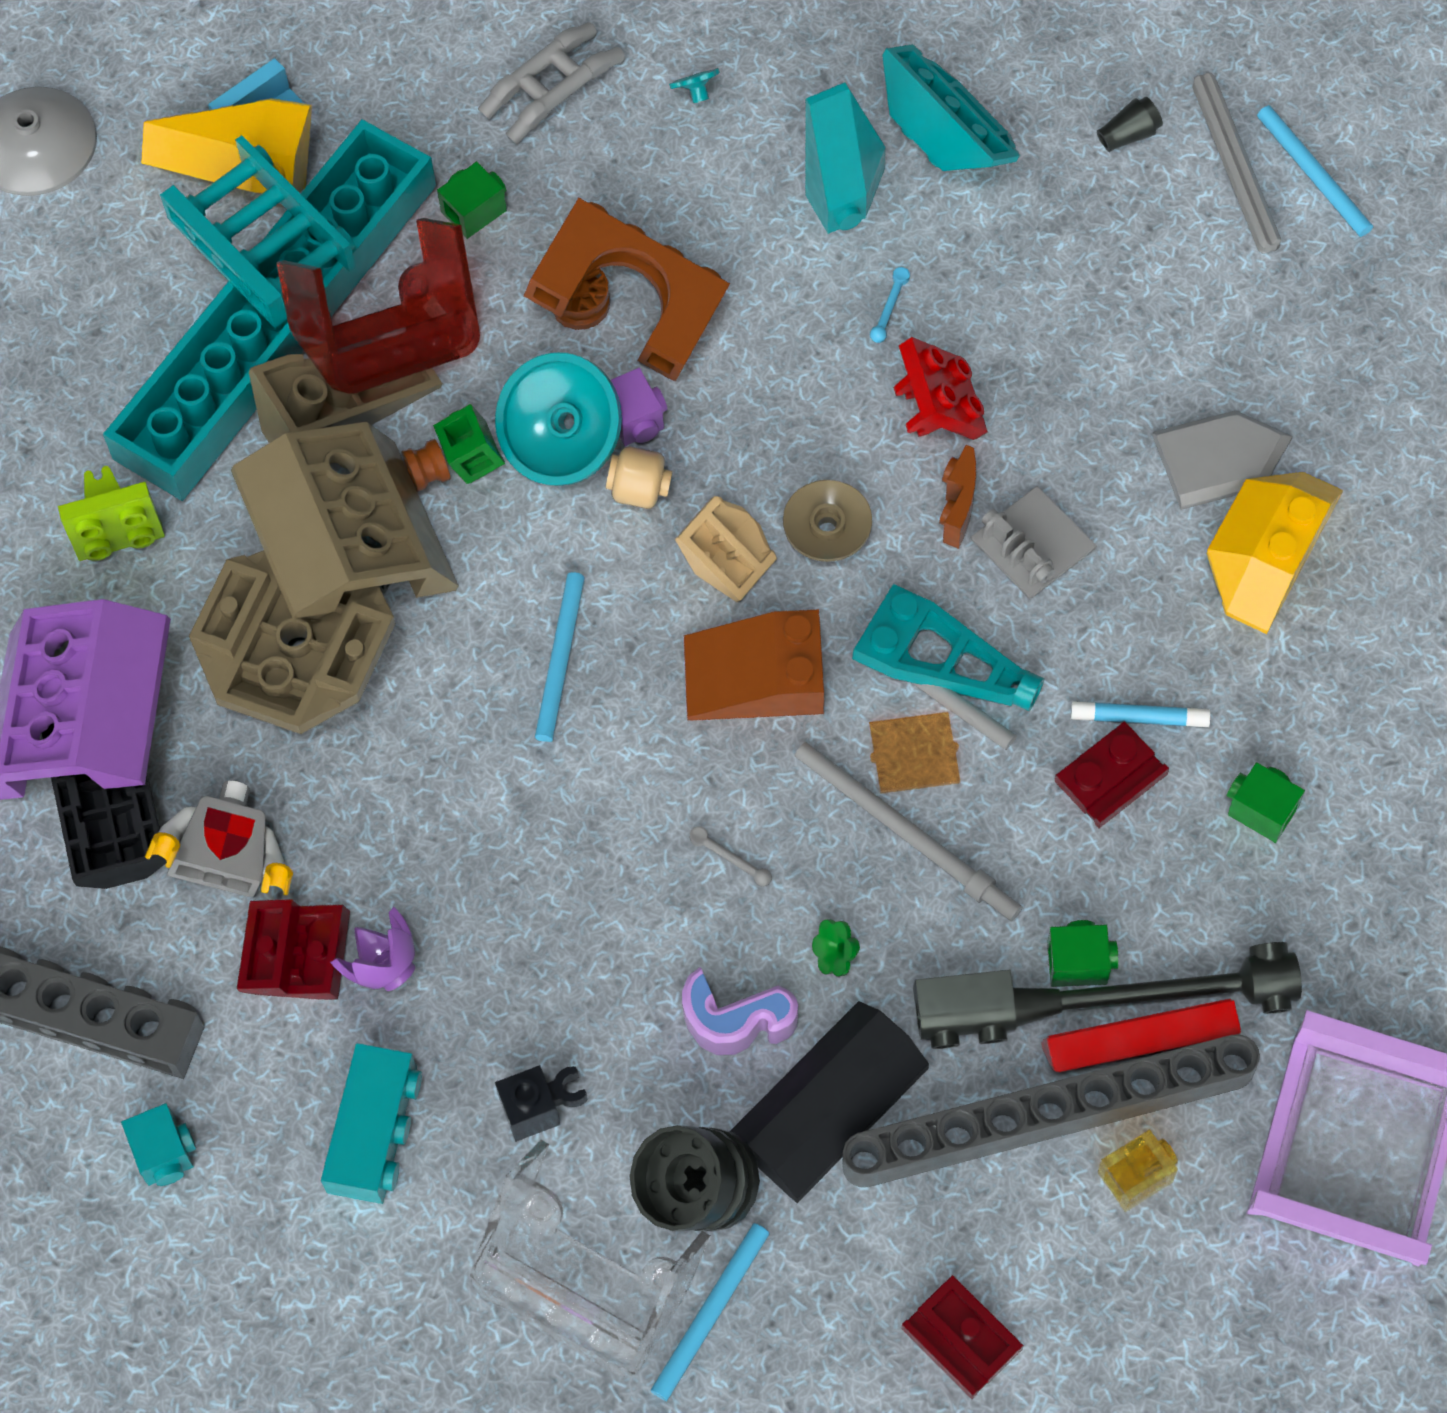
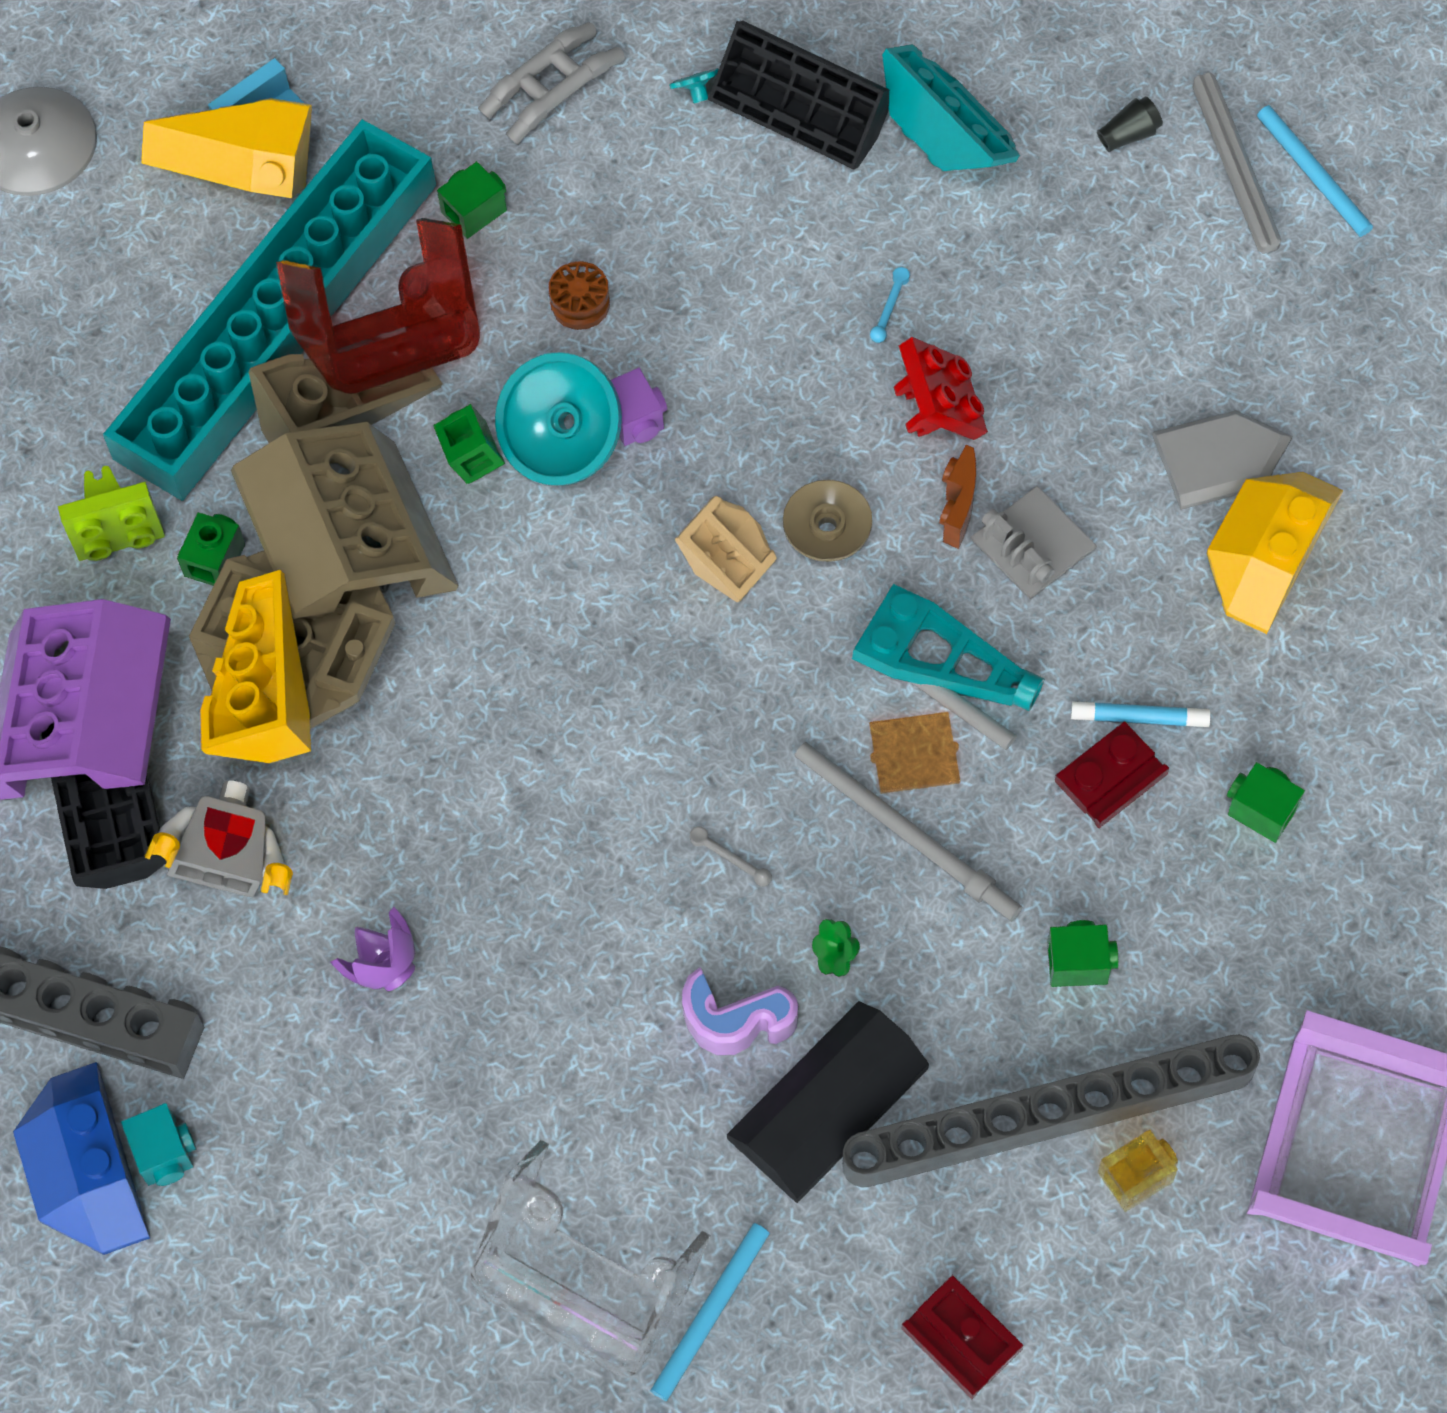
(79, 1164): none -> blue wedge
(208, 546): none -> green brick
(243, 267): teal fence -> none
(259, 686): none -> yellow wedge
(292, 948): dark red slope -> none
(371, 1124): teal brick -> none
(426, 465): dark orange wheel -> none
(532, 1102): black brick -> none
(559, 657): medium azure bar -> none
(598, 240): dark orange arch -> none
(638, 477): tan head -> none
(694, 1178): pearl dark grey wheel -> none
(756, 668): dark orange slope -> none
(800, 95): none -> black piece
(840, 158): teal wedge -> none
(991, 1006): pearl dark grey bar -> none
(1141, 1035): red slope -> none

